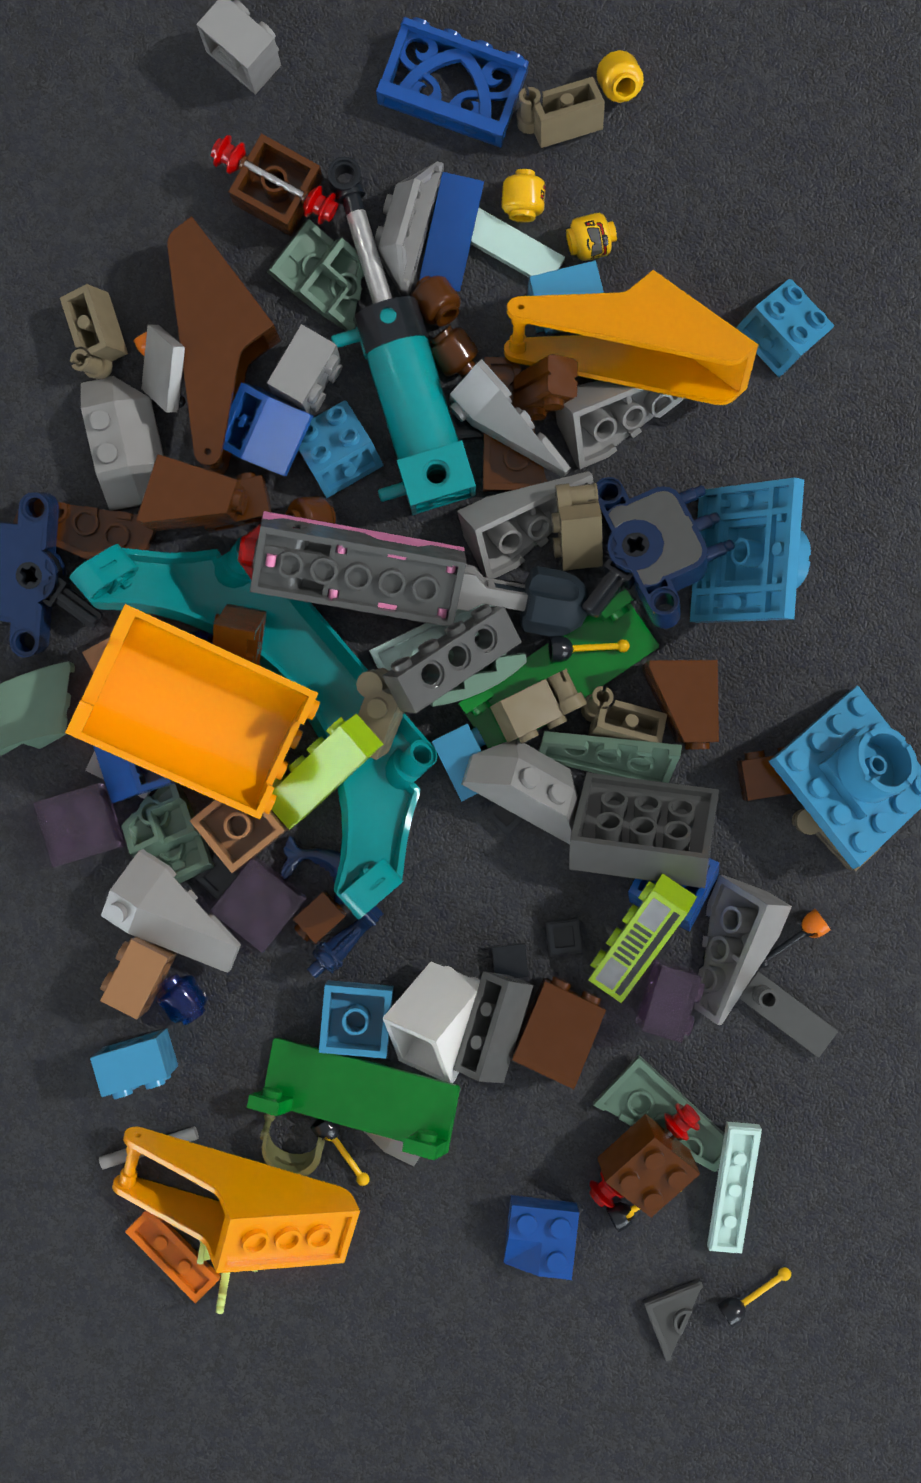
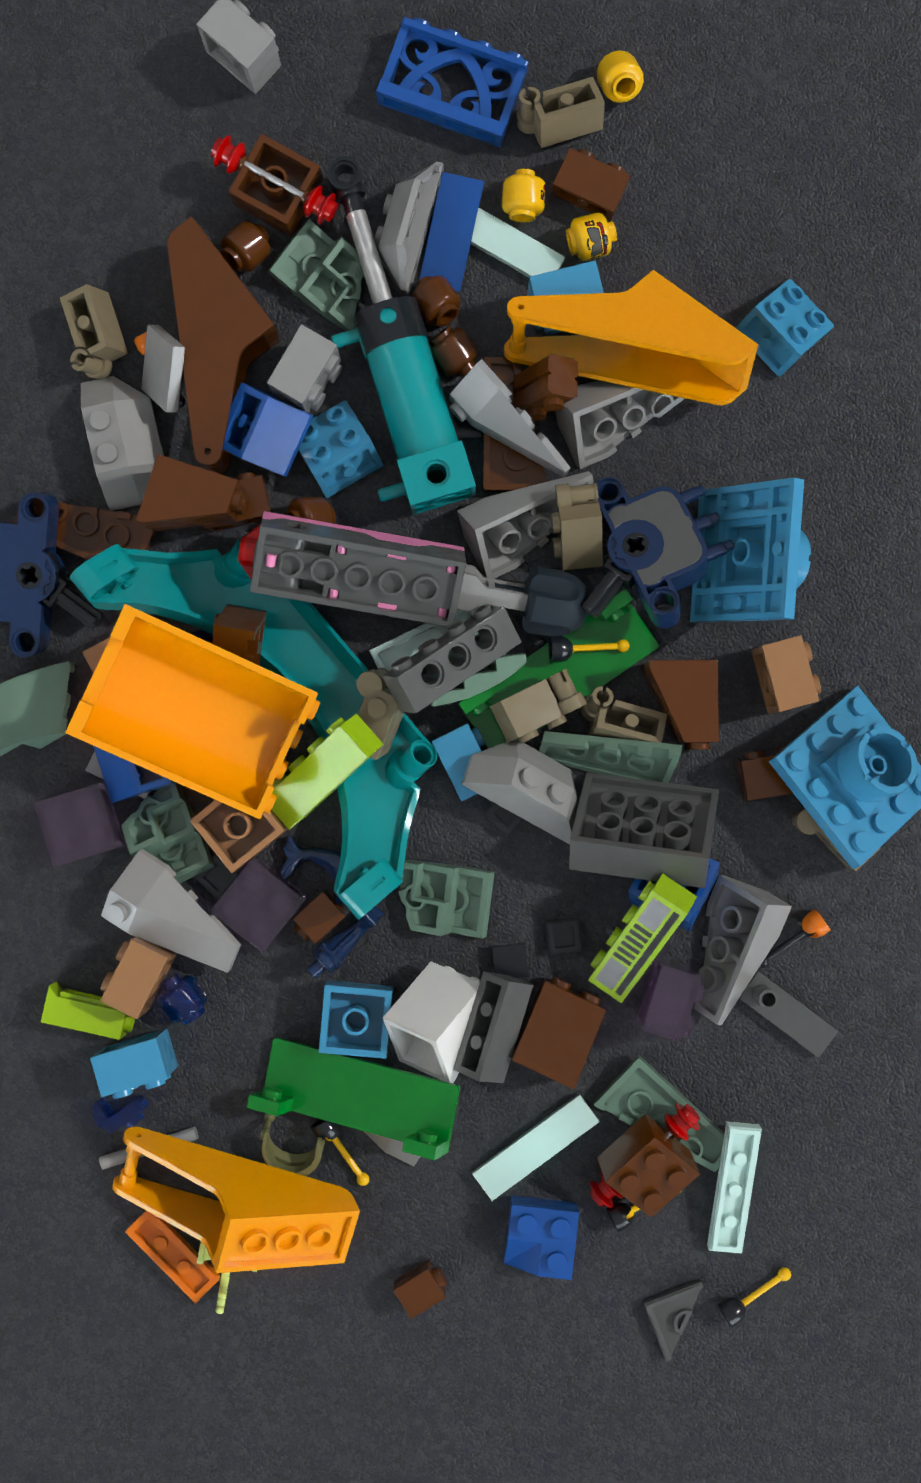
(84, 1013): none -> lime window
(128, 1114): none -> clear blue bracket
(245, 246): none -> reddish brown head
(420, 1288): none -> reddish brown brick
(446, 898): none -> sand green slope
(535, 1147): none -> light aqua tile
(590, 183): none -> reddish brown brick
(786, 674): none -> medium nougat brick

